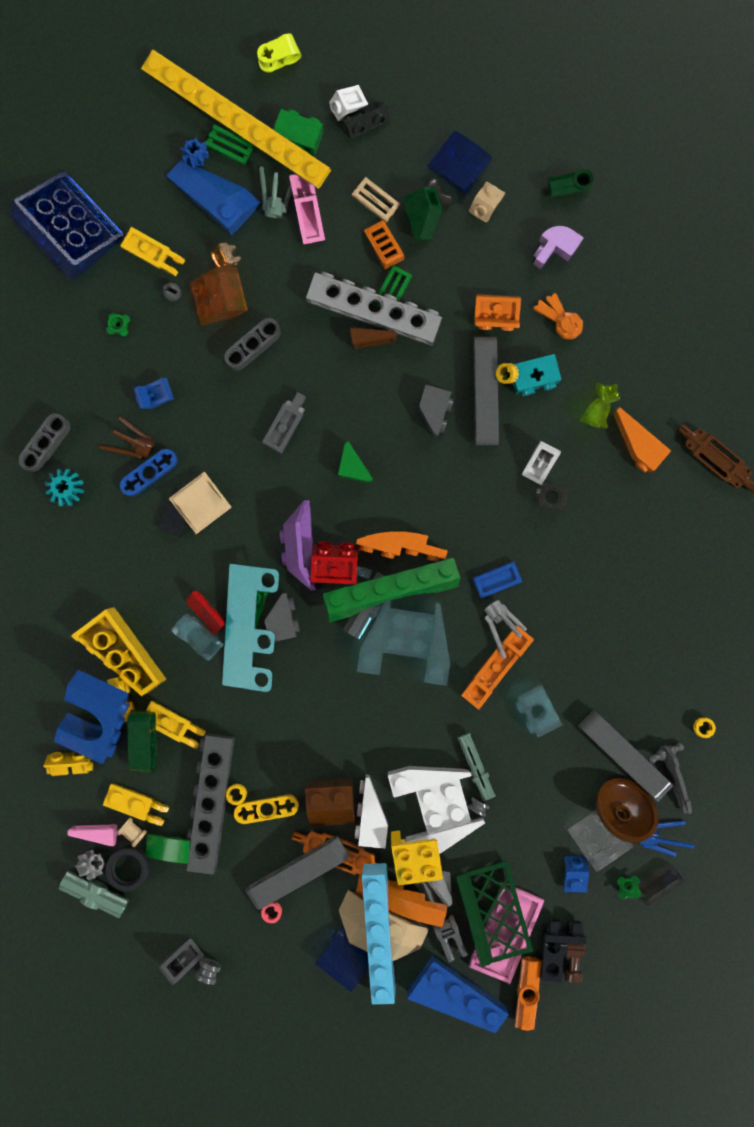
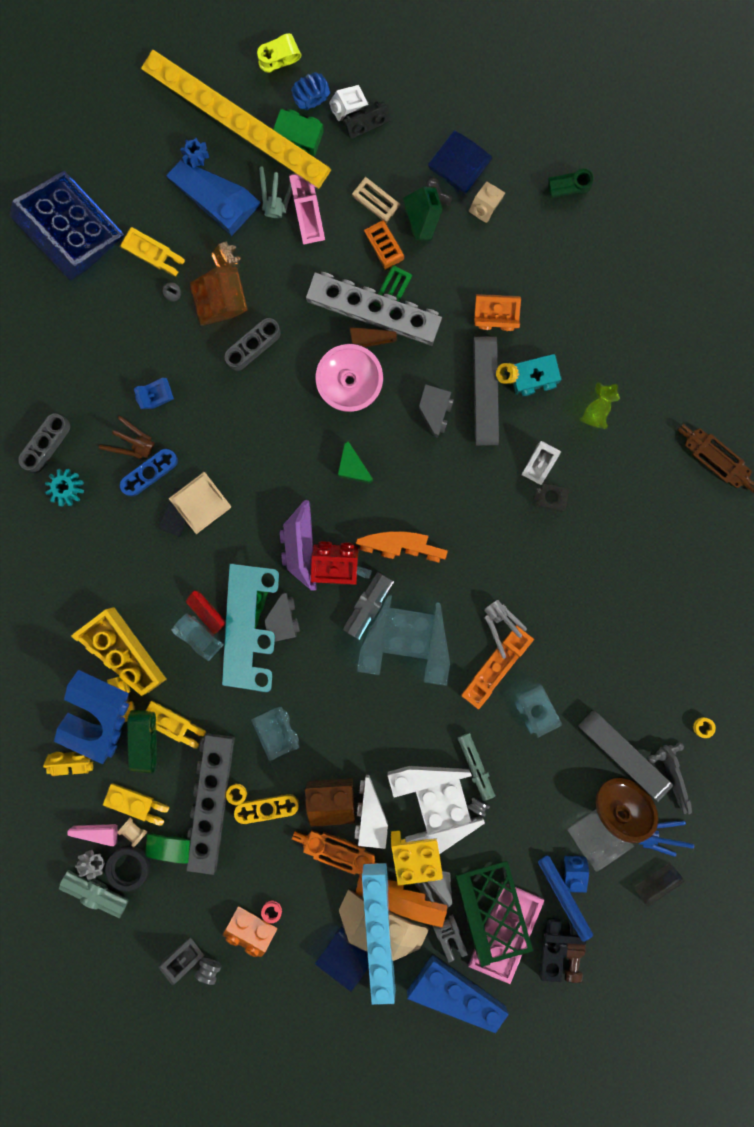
(113, 320): green plate -> none
(213, 136): green tile -> none
(249, 932): none -> orange bracket
(275, 732): none -> clear light blue bracket
(285, 423): dark grey hinge -> none
(297, 873): dark grey beam -> none
(310, 91): none -> blue gear
(346, 362): none -> bright pink dish
(359, 597): green arch -> none
(497, 580): blue tile -> none
(527, 1006): orange piece -> none
(558, 240): lavender brick -> none
(565, 898): none -> blue axle
(568, 324): orange piece -> none
(631, 893): green plate -> none
(642, 445): orange slope -> none

